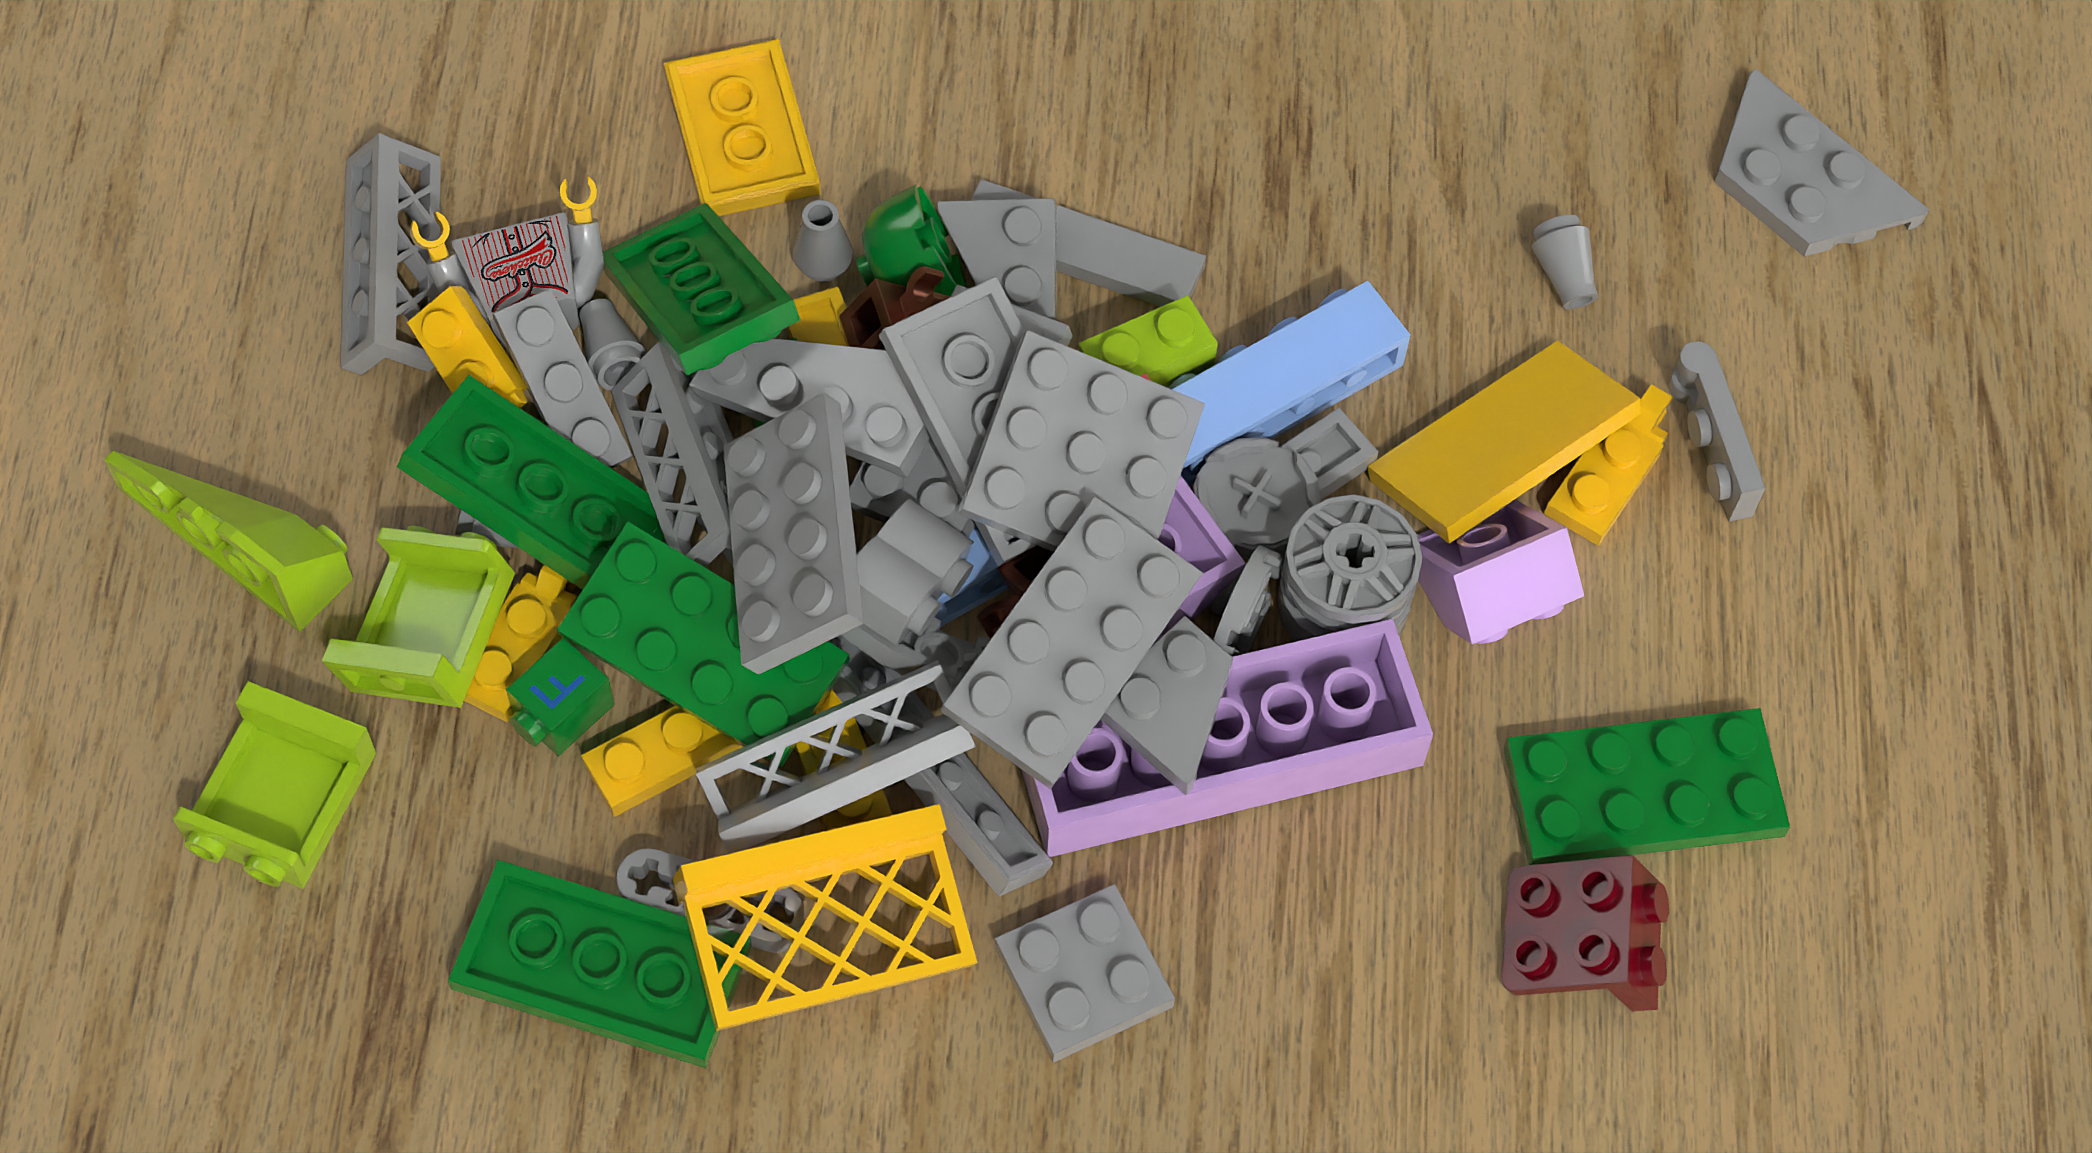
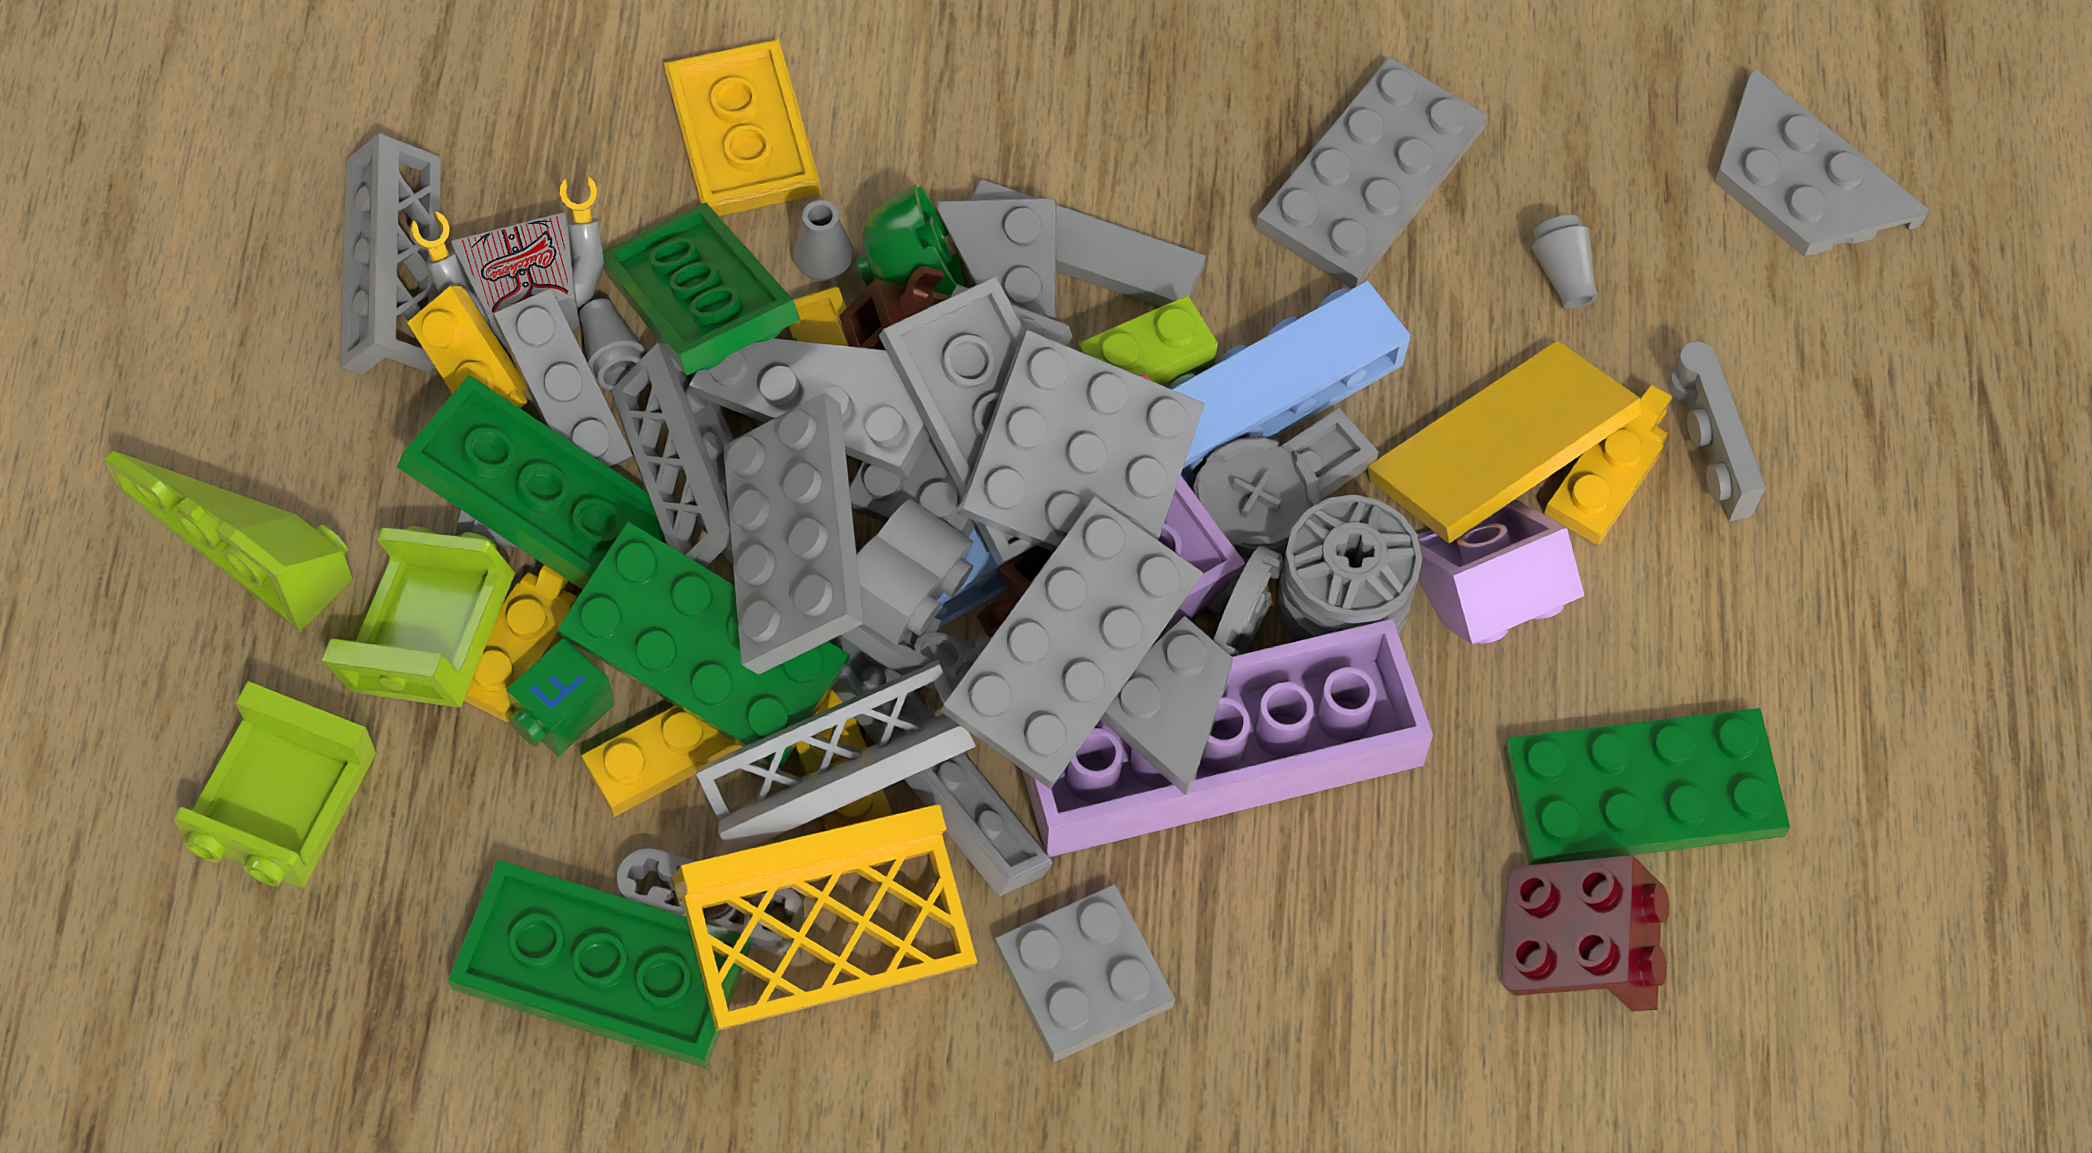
(1371, 173): none -> light grey plate

